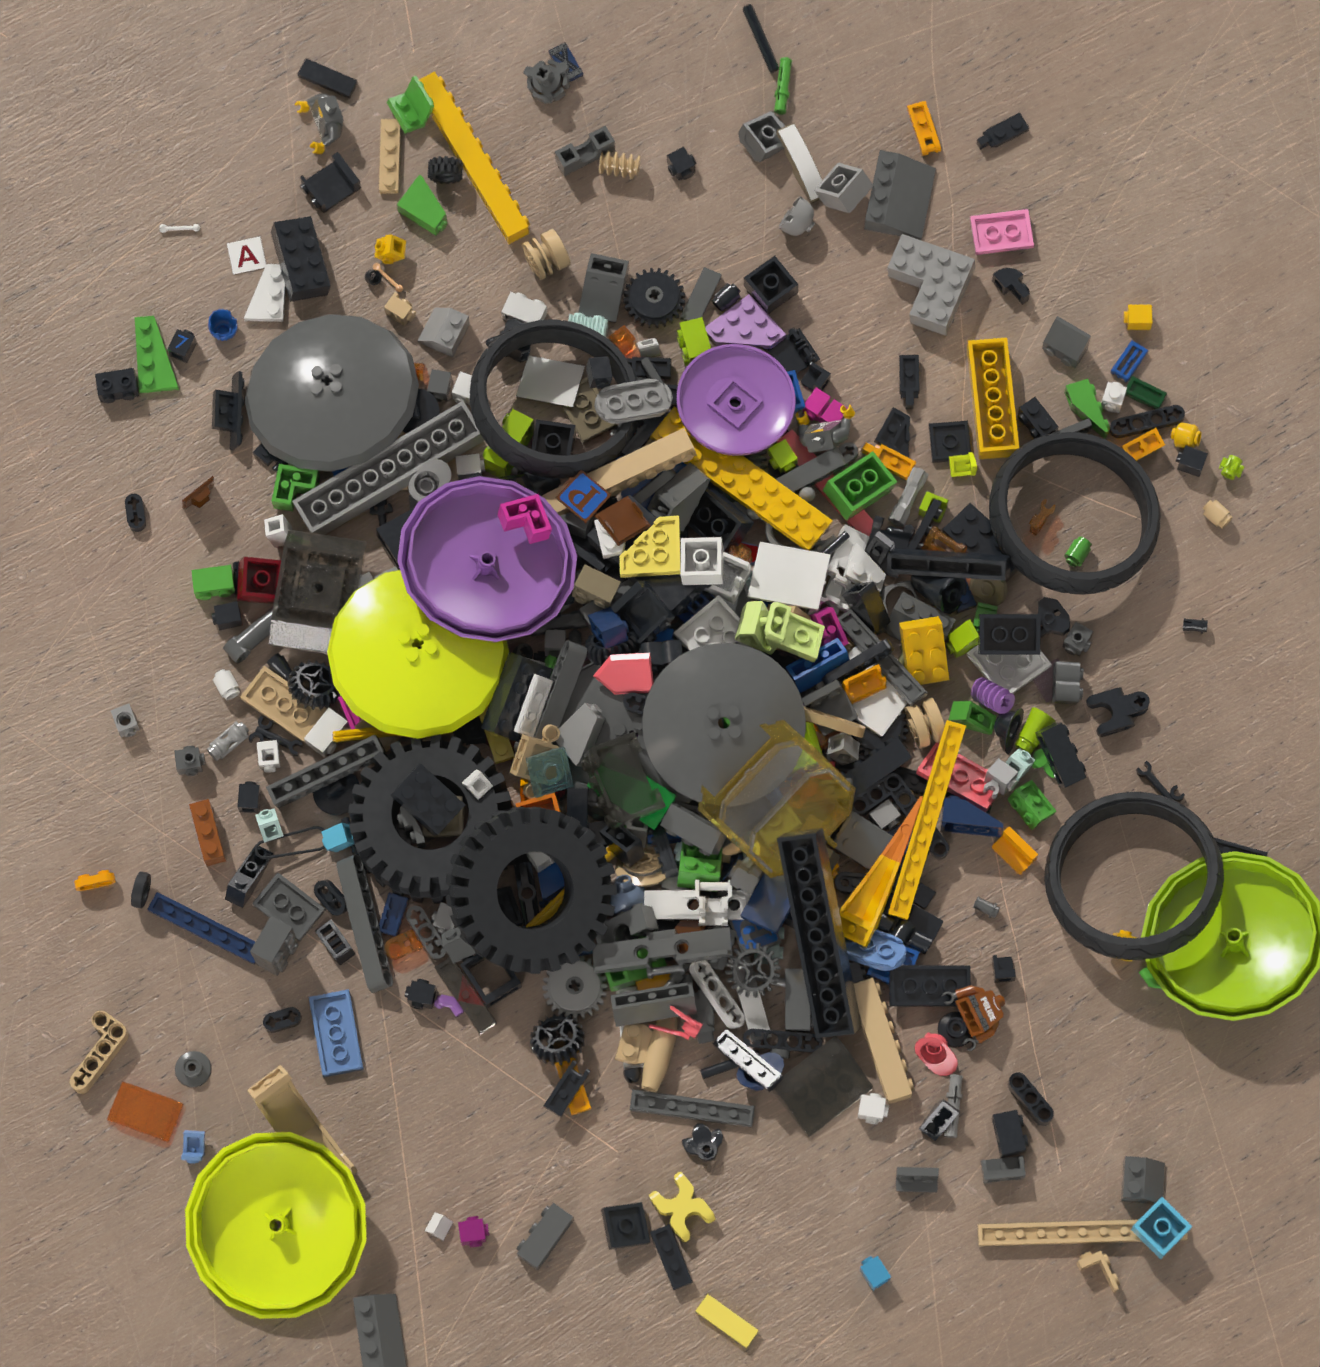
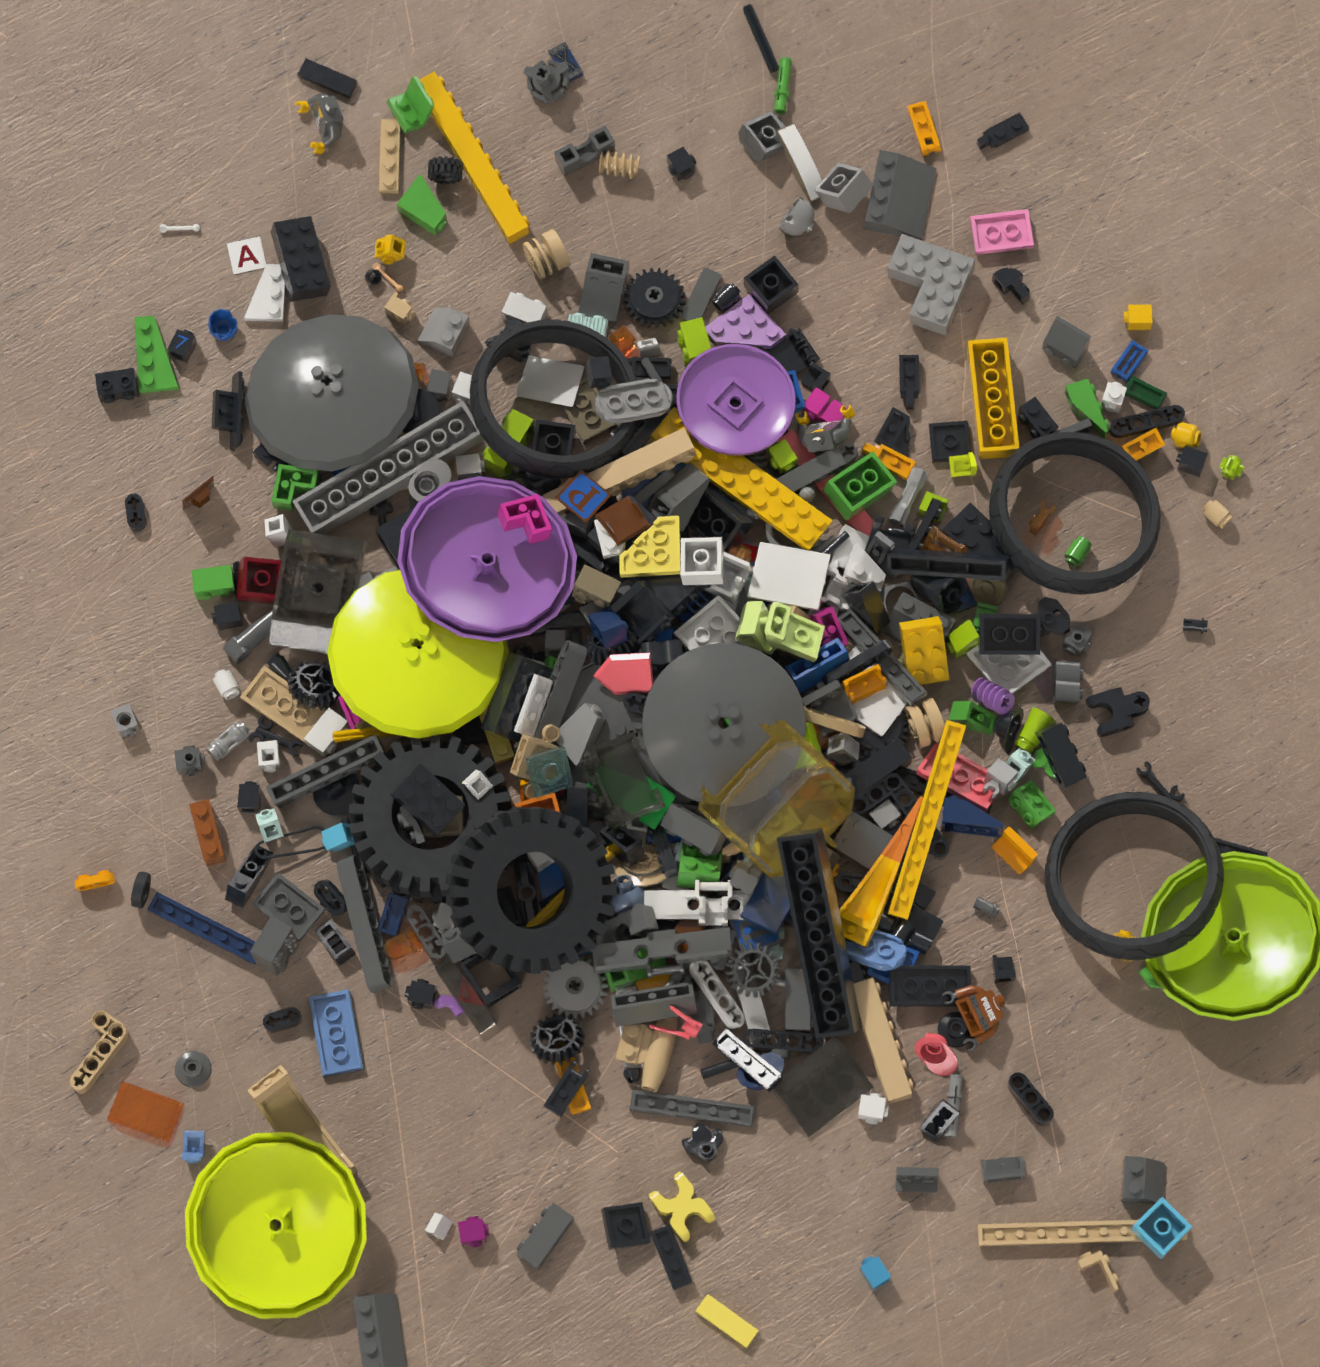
(330, 184): black panel -> none
(1009, 1133): black brick -> none

